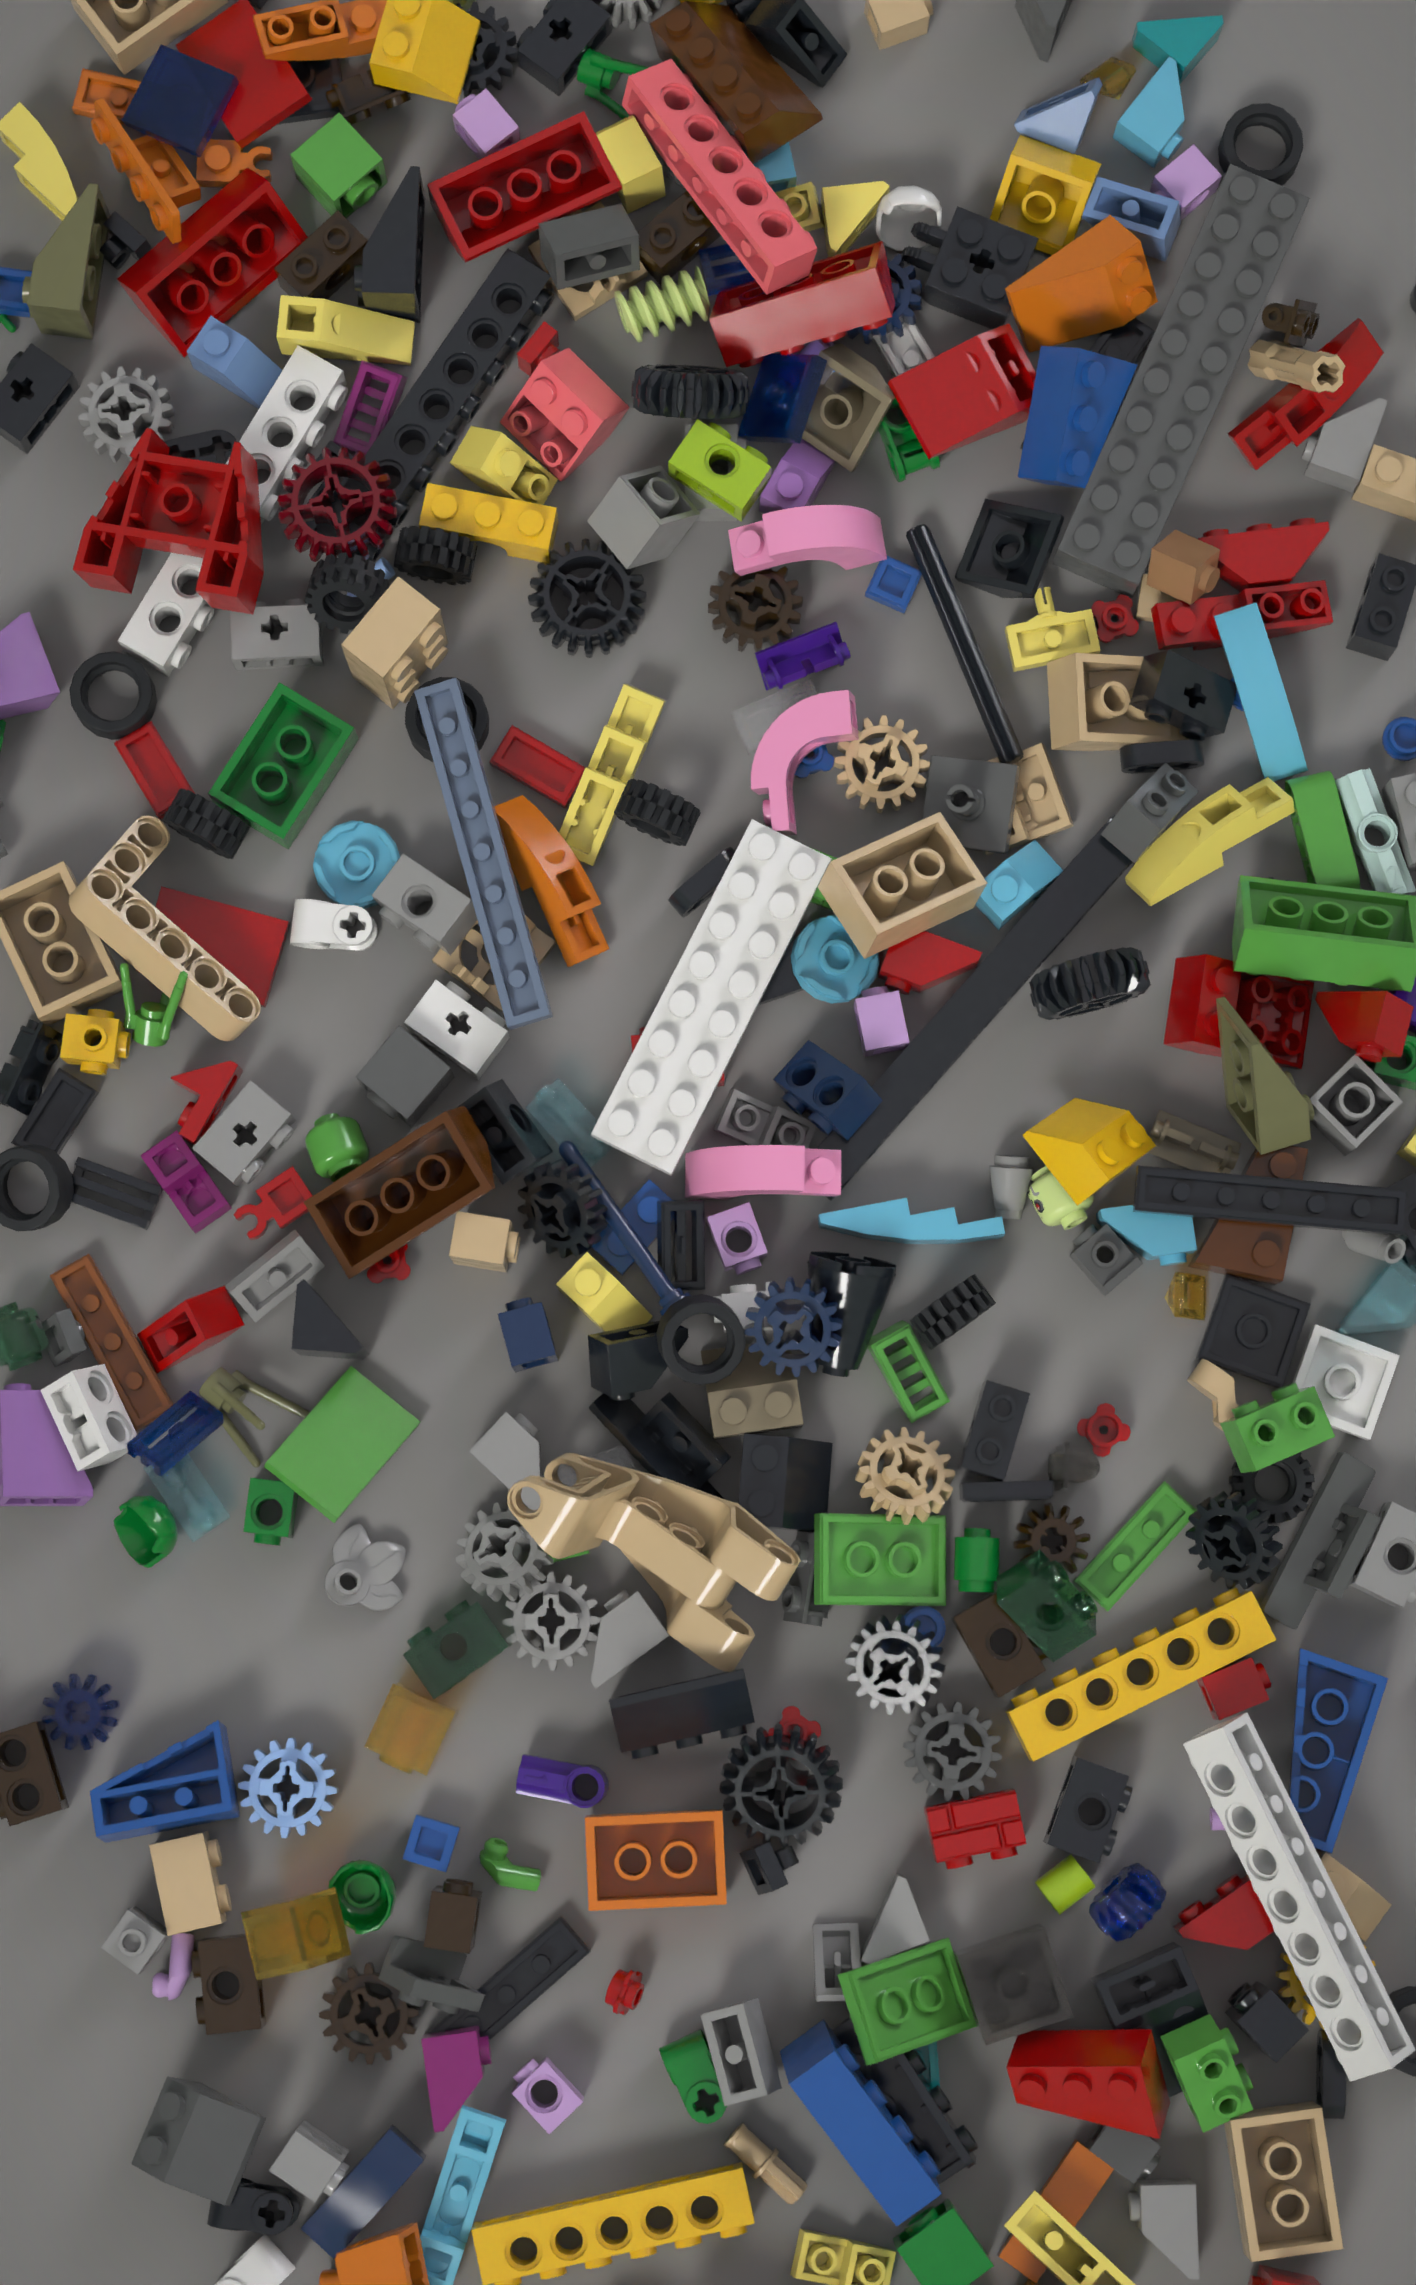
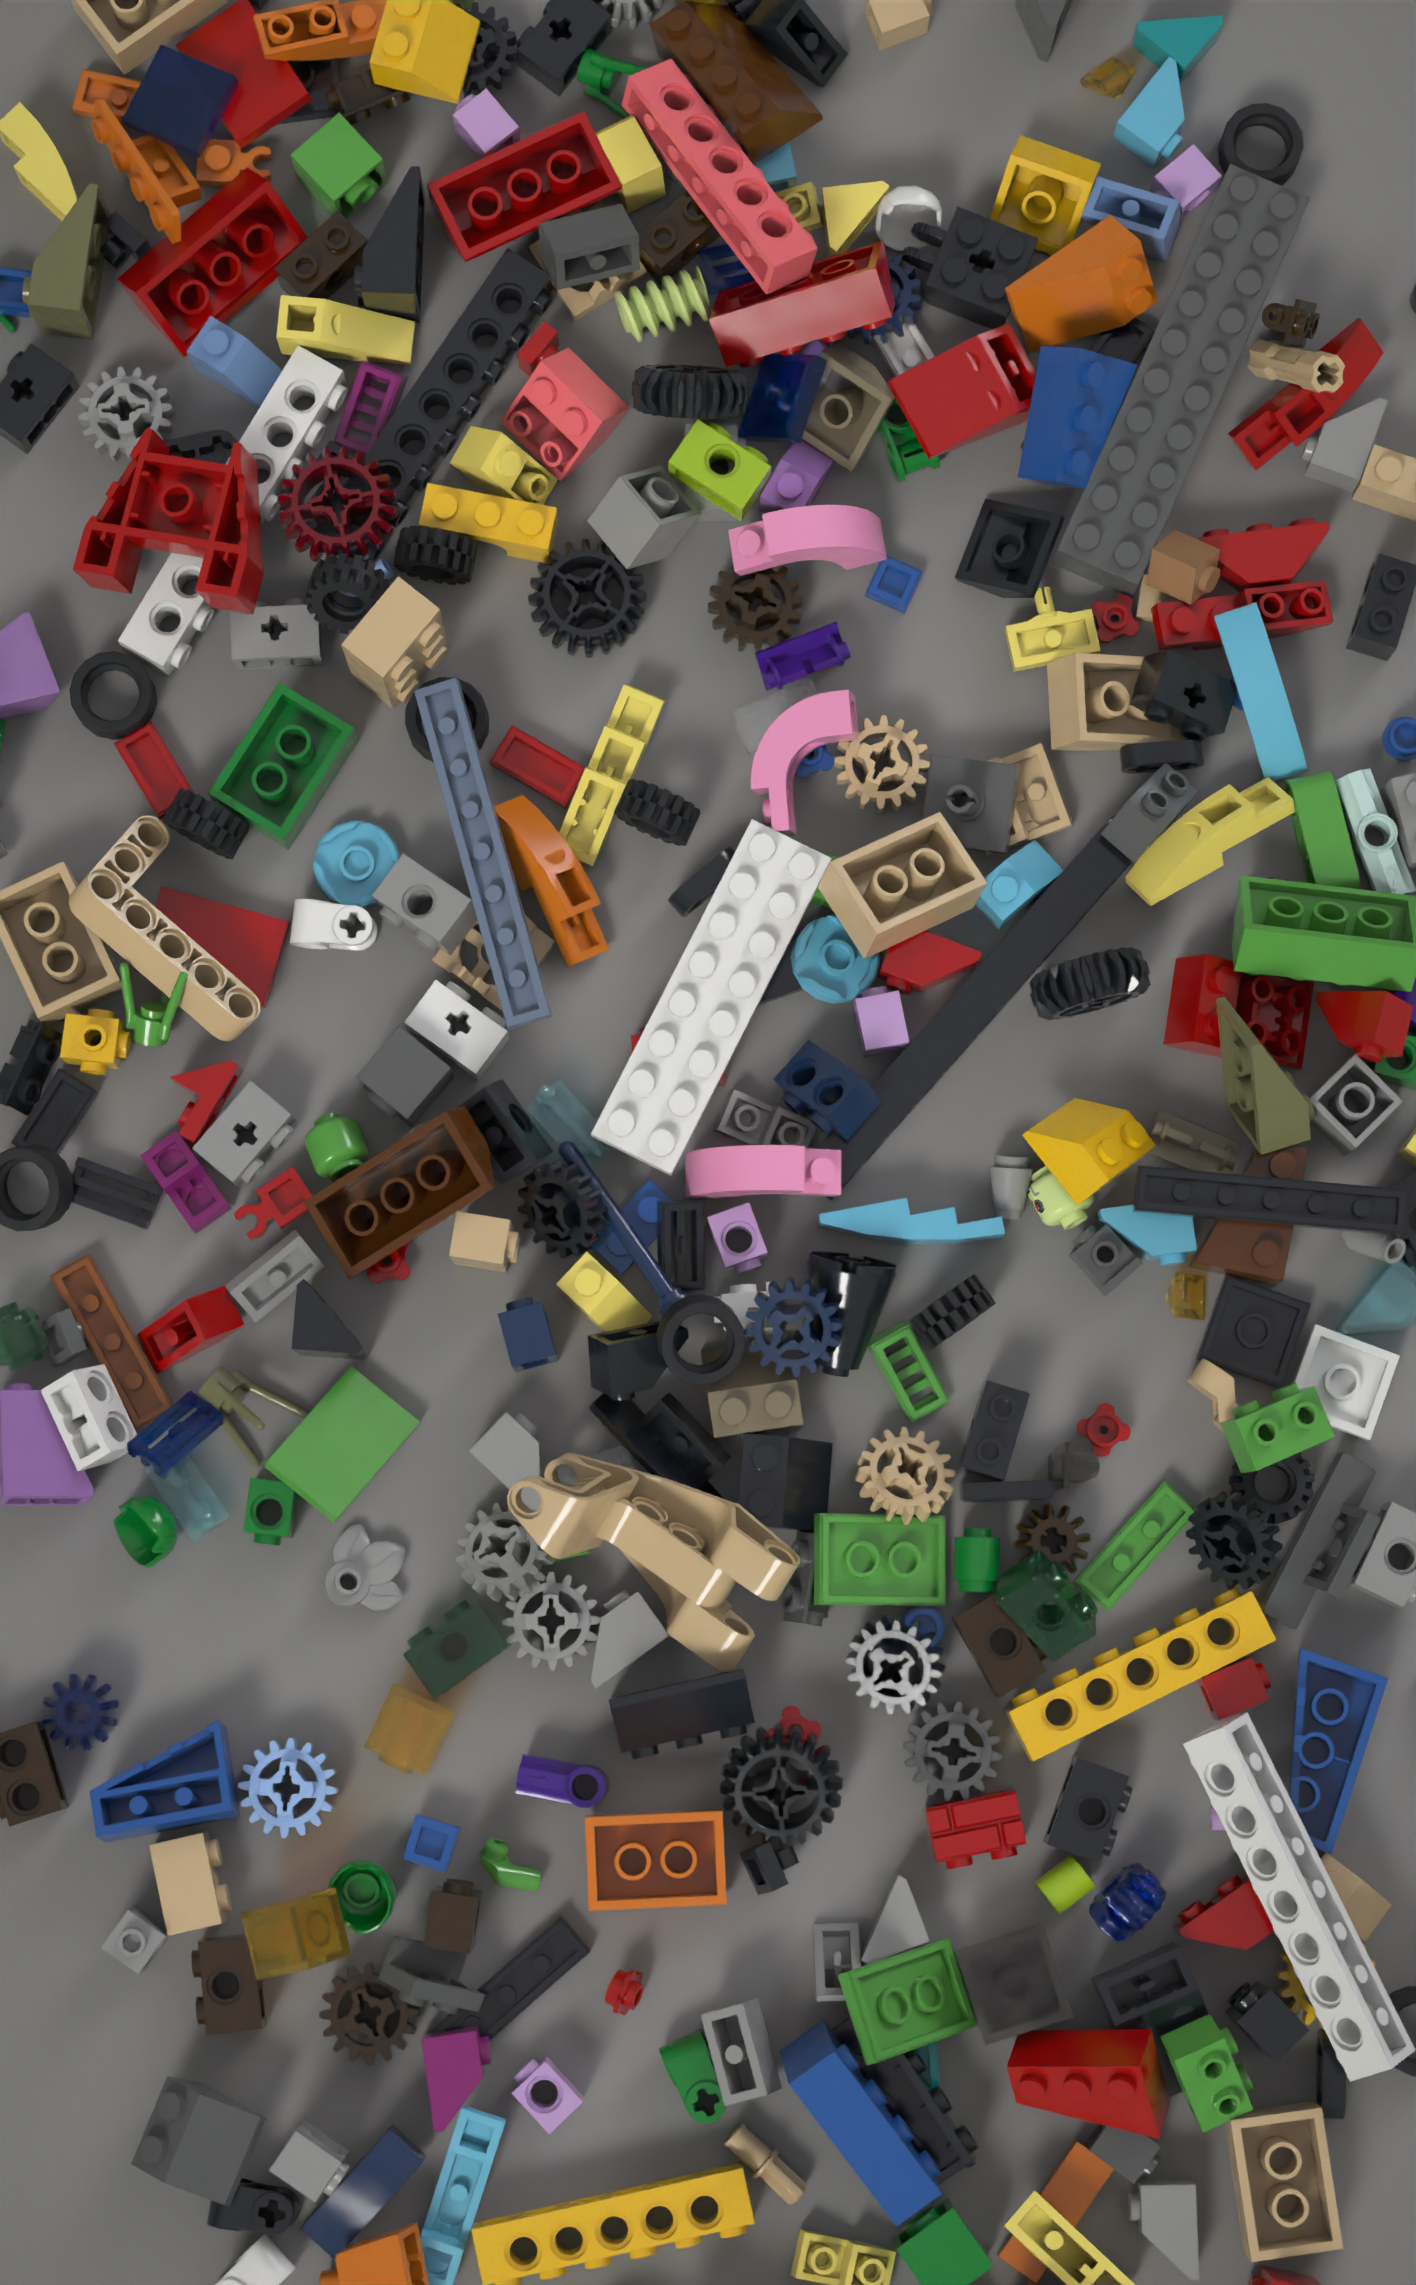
(180, 1967): lavender arm -> none
(964, 644): black axle -> none
(1062, 118): medium blue slope -> none

